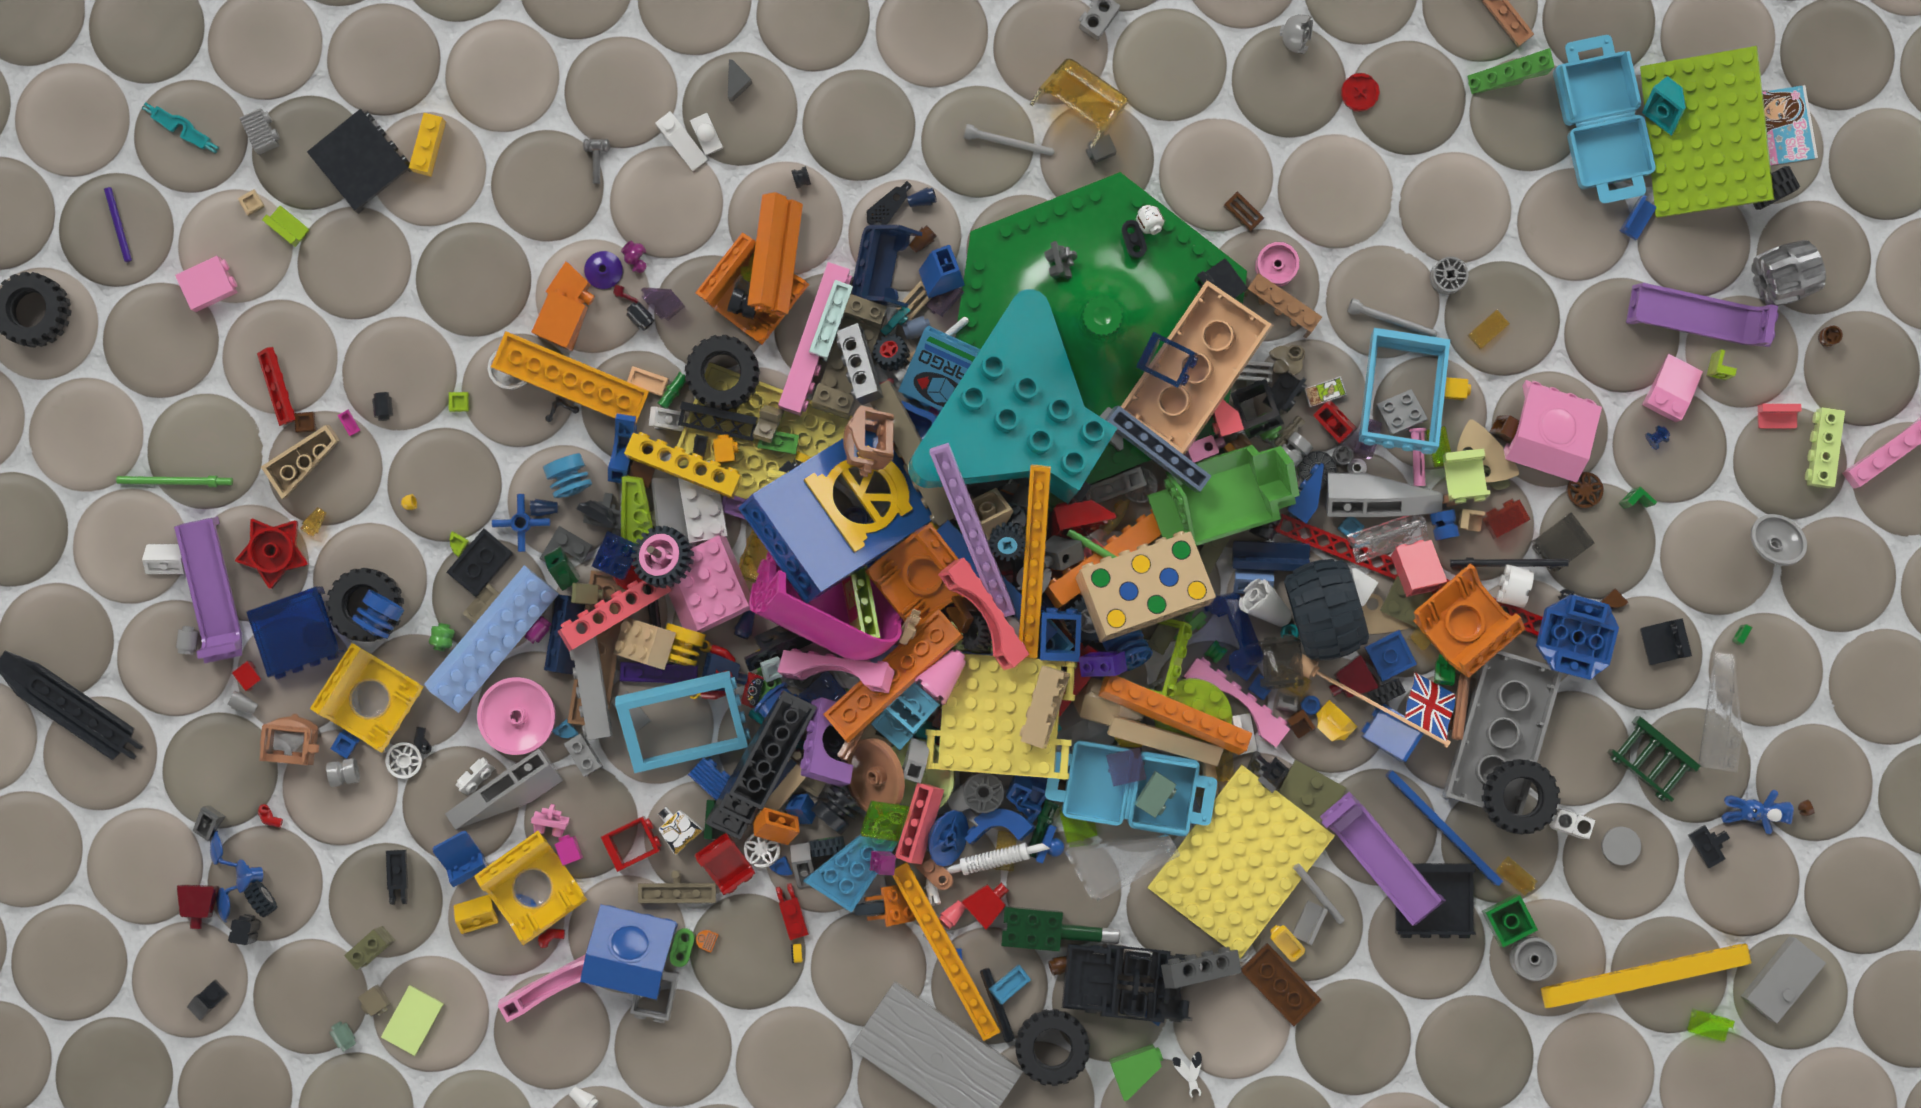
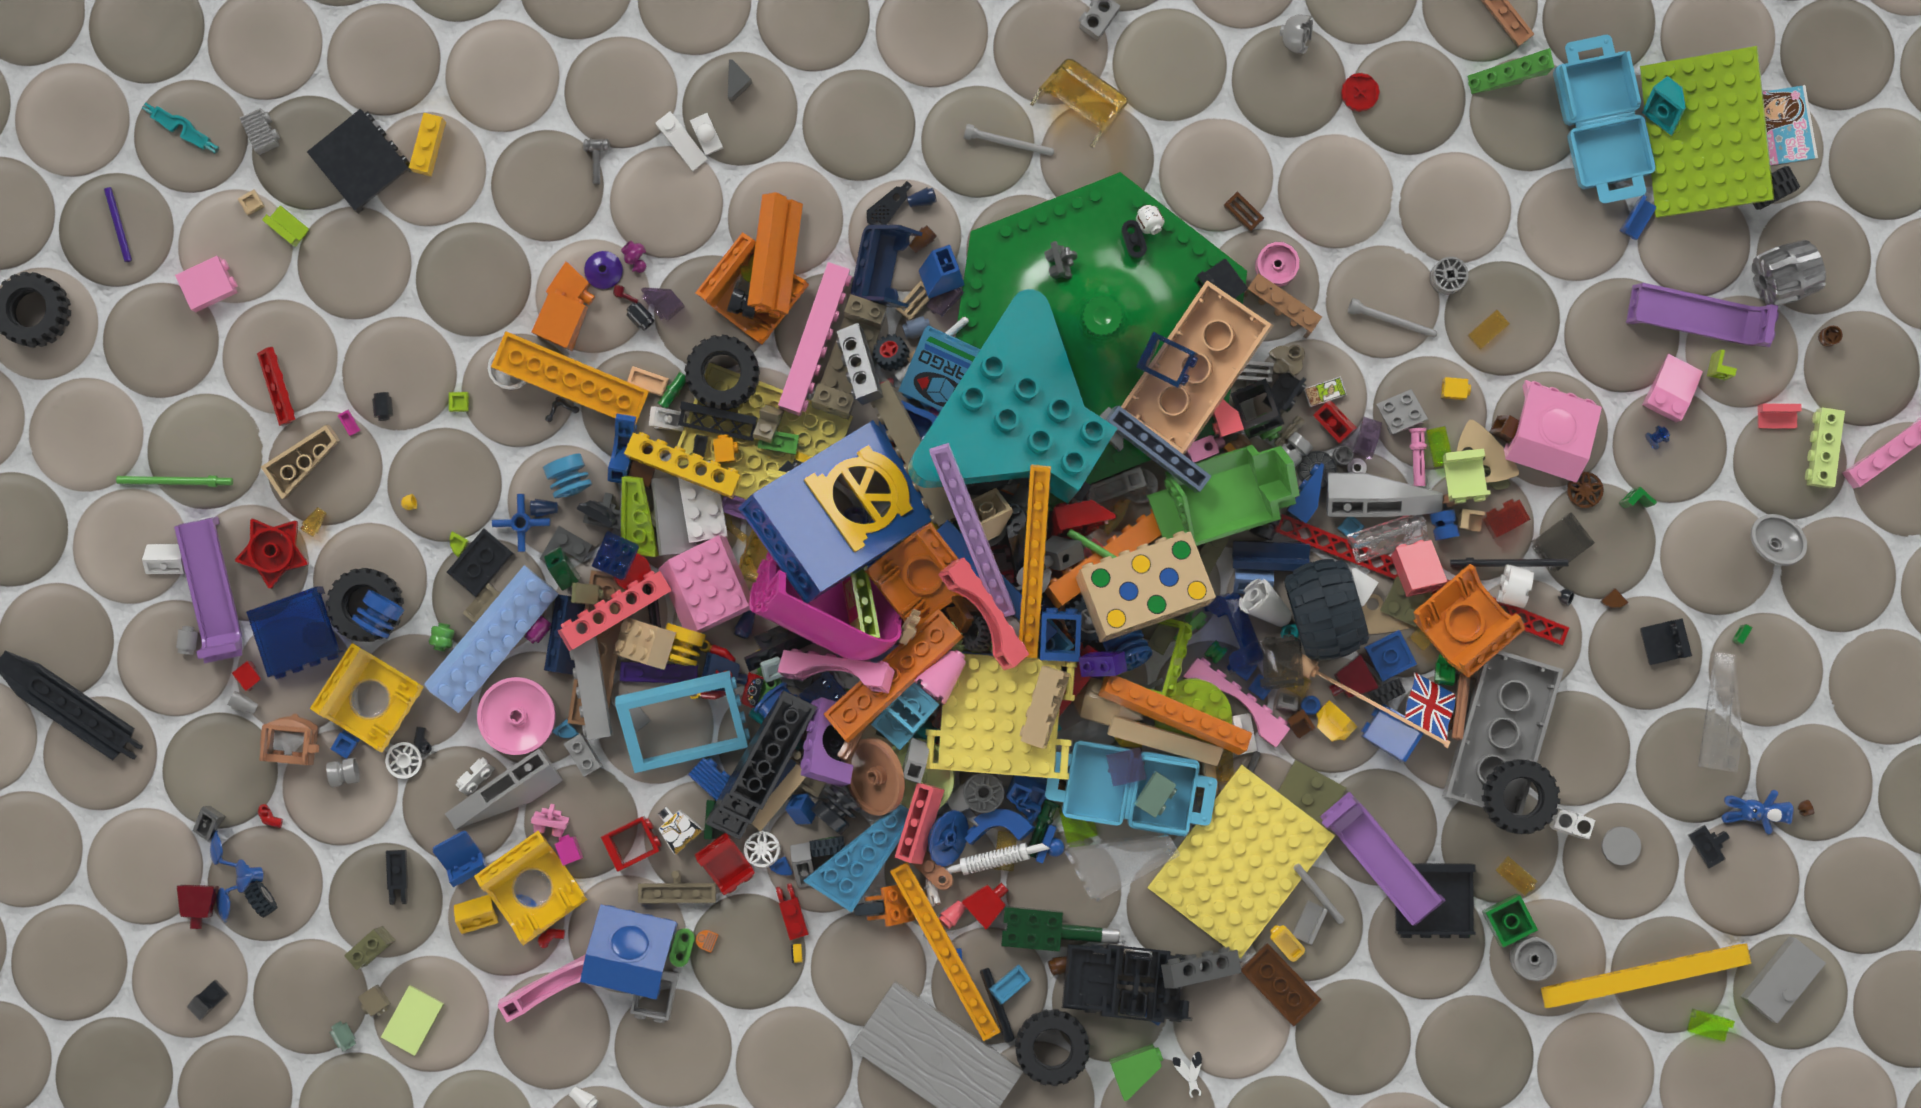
(244, 929): black brick -> none
(305, 422): reddish brown tile -> none
(662, 556): wheel -> none
(733, 529): none -> clear yellow bar
(776, 826): orange brick -> none
(801, 177): black wheel -> none
(830, 319): light aqua panel -> none
(855, 434): nougat animal -> none
(882, 862): magenta brick -> none
(884, 821): clear neon green tile -> none
(899, 318): teal plate -> none
(1005, 534): black wheel -> none
(1102, 150): dark grey brick -> none
(1271, 773): black hinge -> none
(1410, 343): medium azure window -> none
(1444, 828): blue tile -> none
(1595, 641): blue piece -> none
(1656, 739): dark green fence -> none

